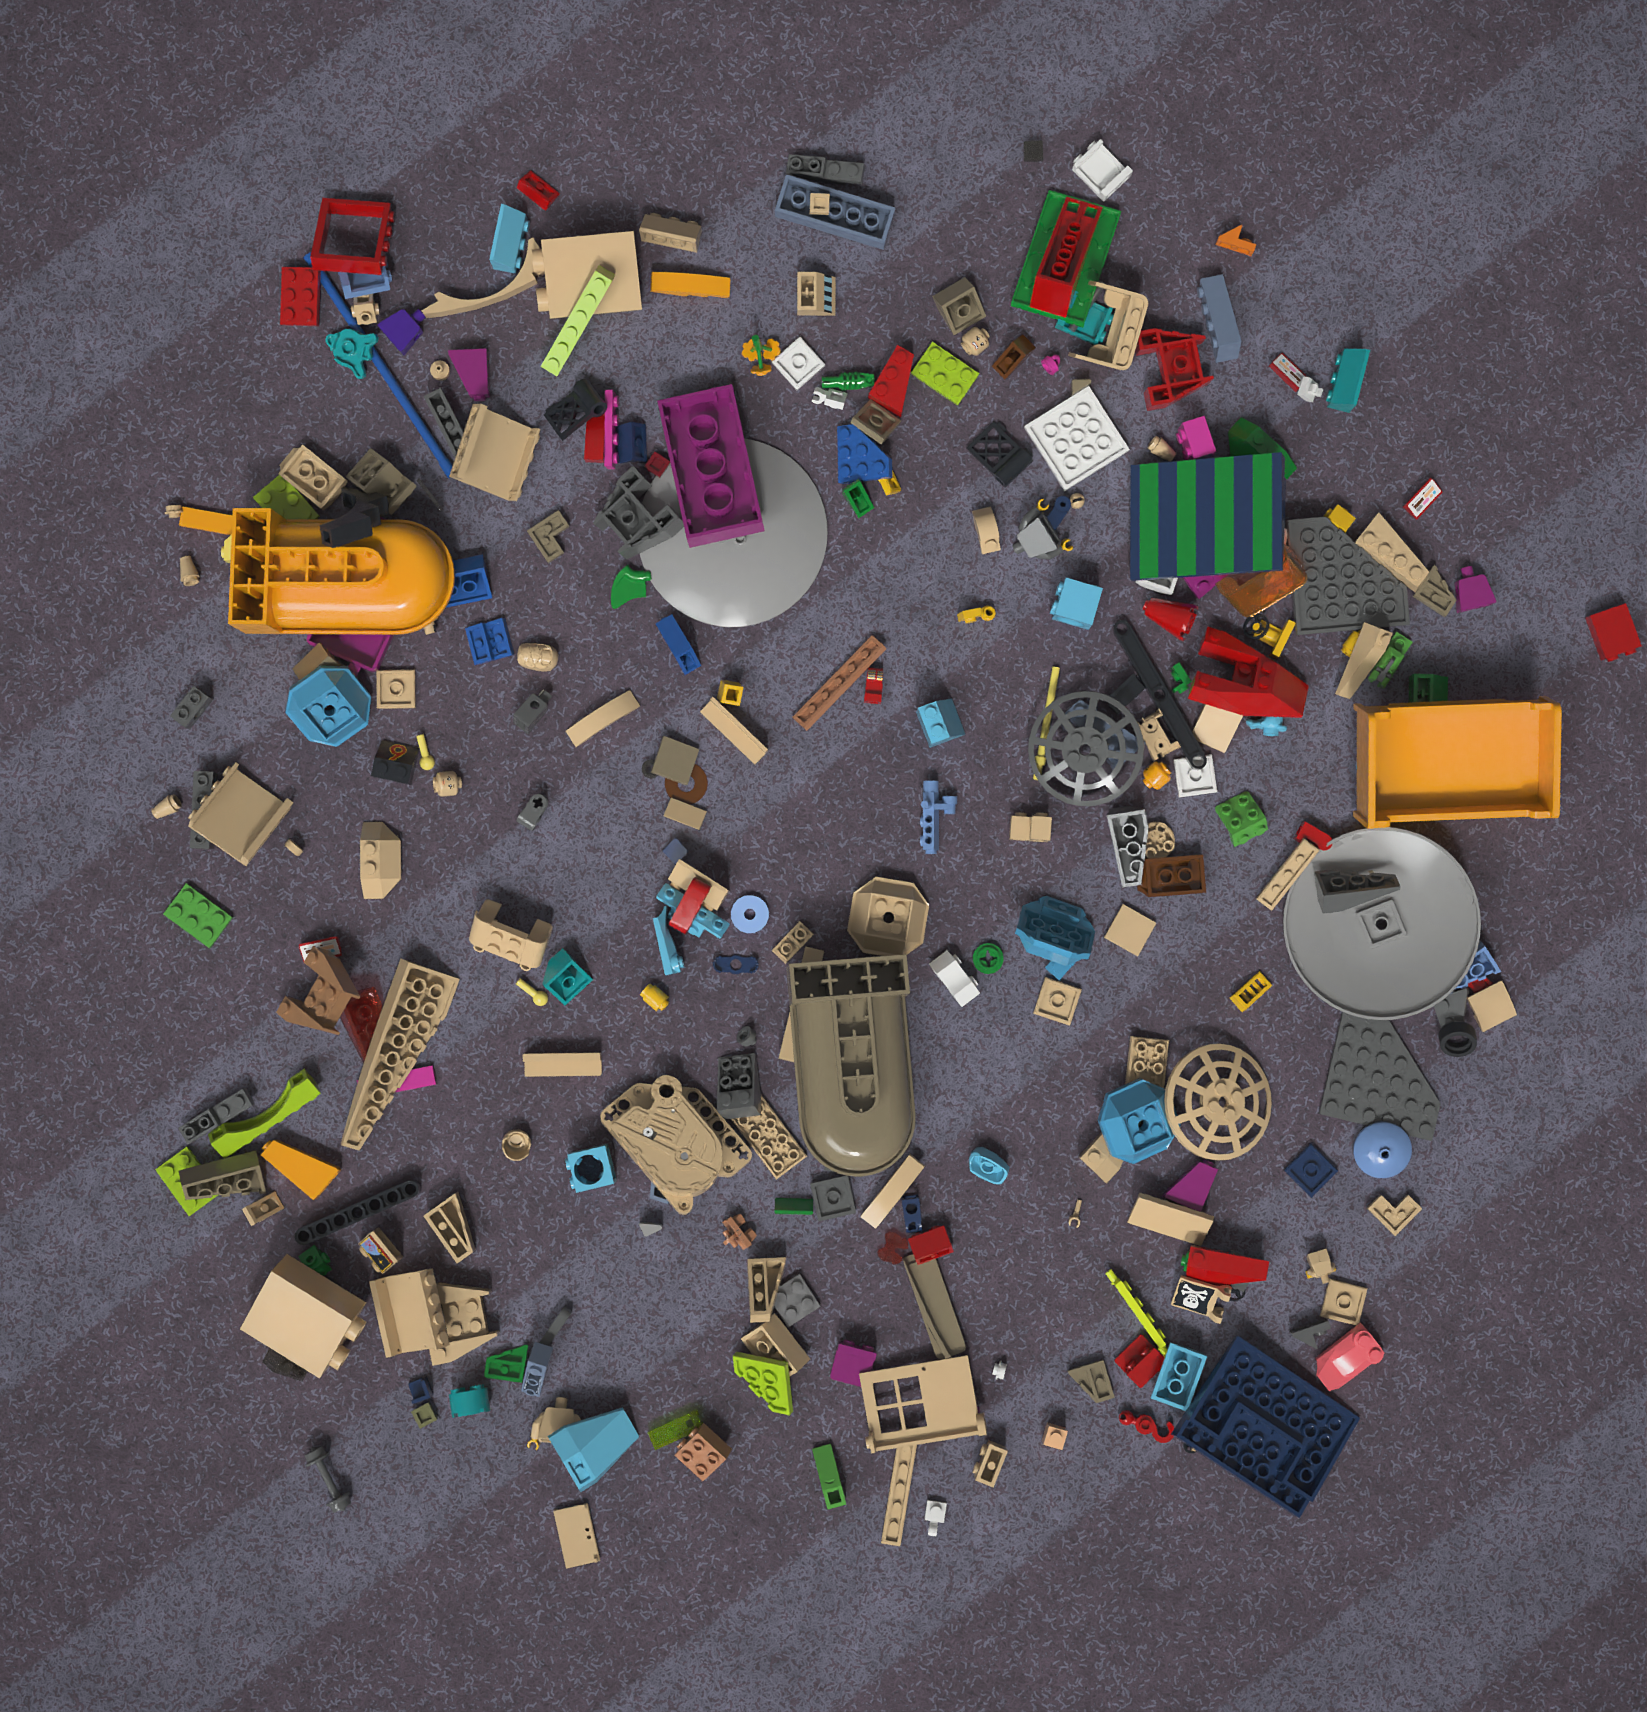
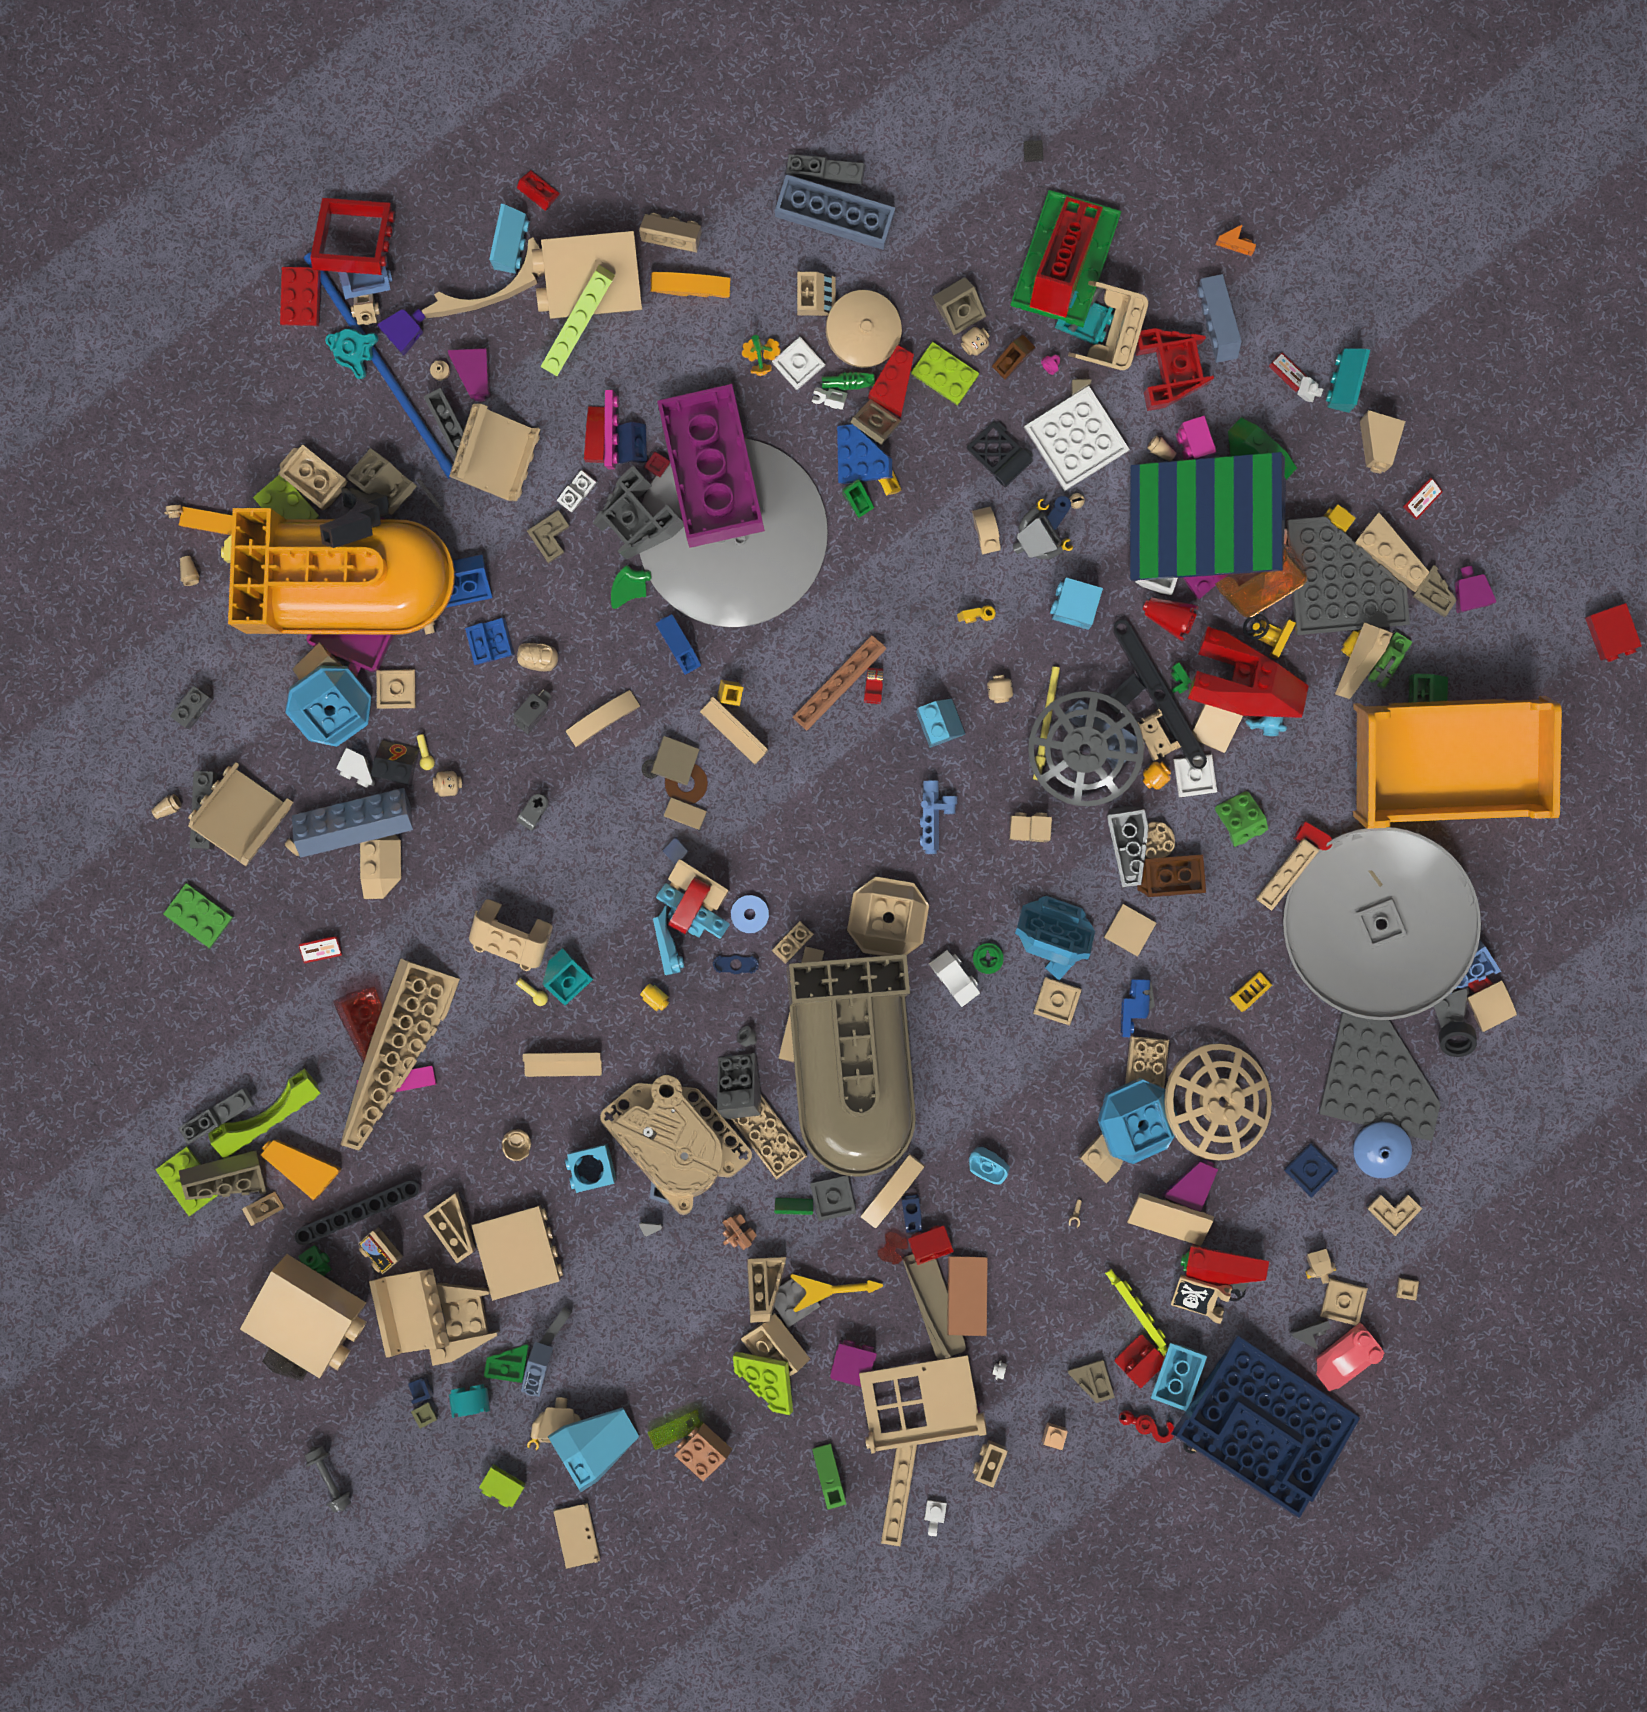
(327, 996): medium nougat wedge -> none
(352, 822): none -> sand blue brick
(356, 766): none -> white slope
(502, 1486): none -> lime brick
(517, 1252): none -> tan panel
(577, 491): none -> white slope
(585, 397): black piece -> none
(817, 1290): none -> yellow piece
(819, 203): tan plate -> none
(863, 328): none -> tan dish
(967, 1296): none -> nougat tile
(1000, 689): none -> tan head
(1101, 170): white panel -> none
(1137, 1006): none -> blue plate
(1343, 890): dark grey wedge -> none
(1380, 440): none -> tan slope
(1407, 1289): none -> tan tile

